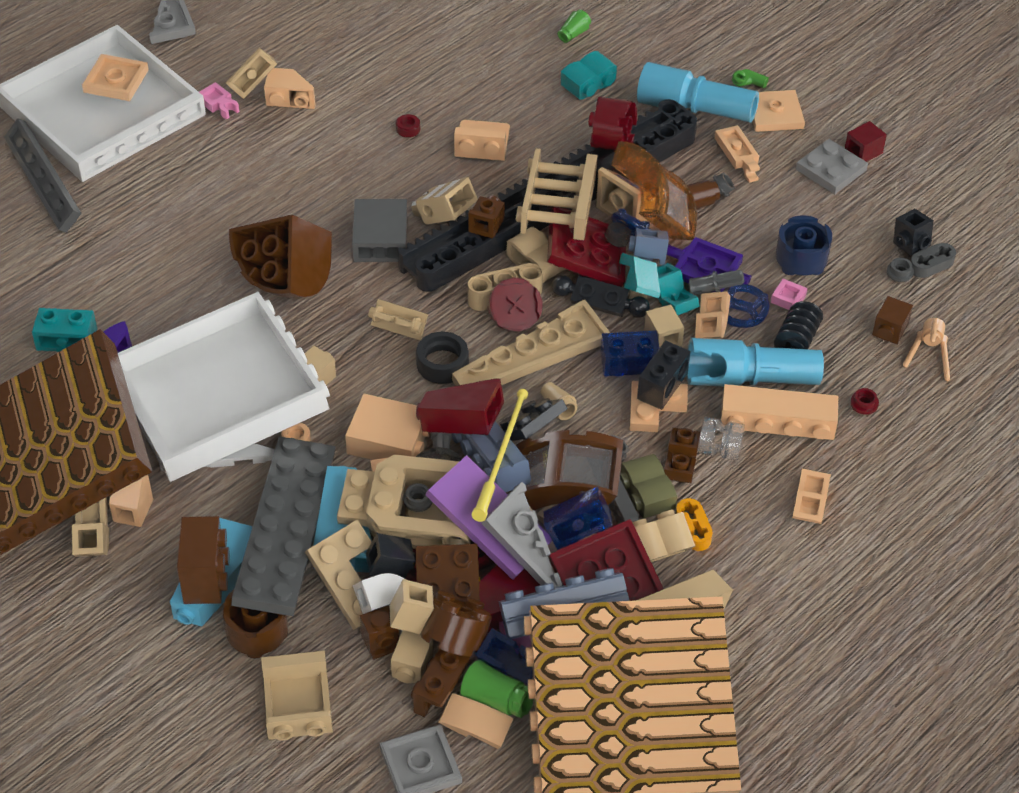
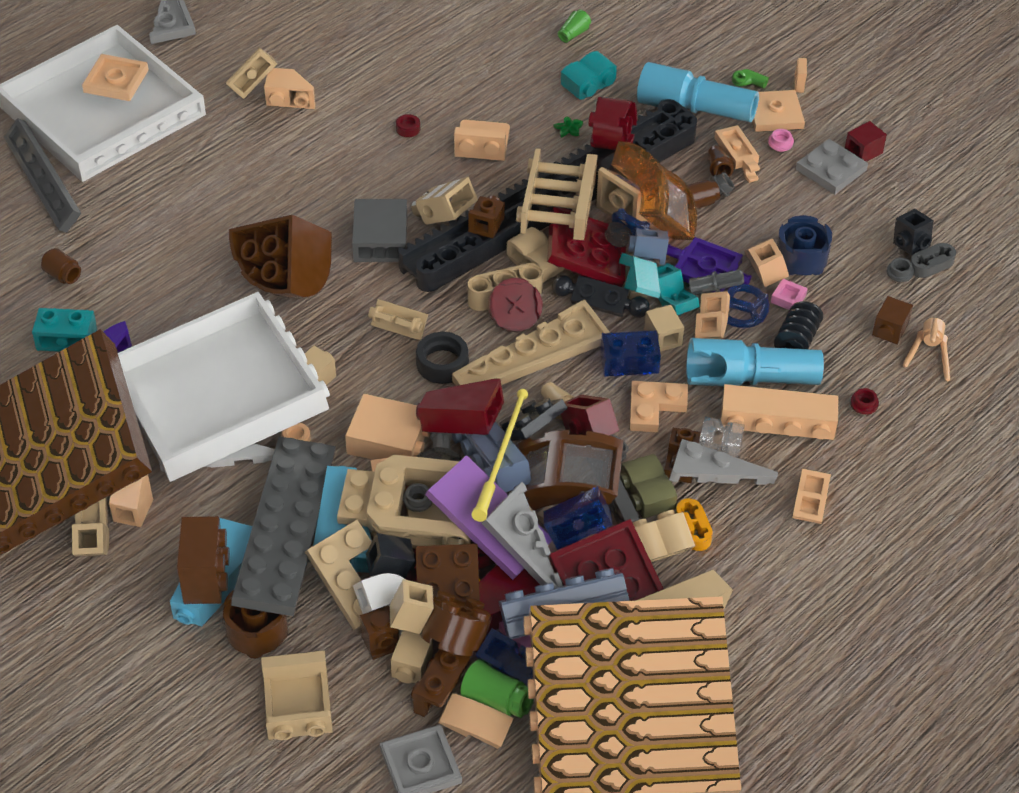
(60, 266): none -> reddish brown brick
(219, 99): bright pink plate -> none
(569, 126): none -> green plant
(589, 414): none -> dark red brick
(663, 375): black brick -> none
(716, 466): none -> light grey wing
(720, 161): none -> reddish brown cone
(767, 262): none -> light nougat slope
(781, 140): none -> bright pink plate
(800, 75): none -> light nougat tile

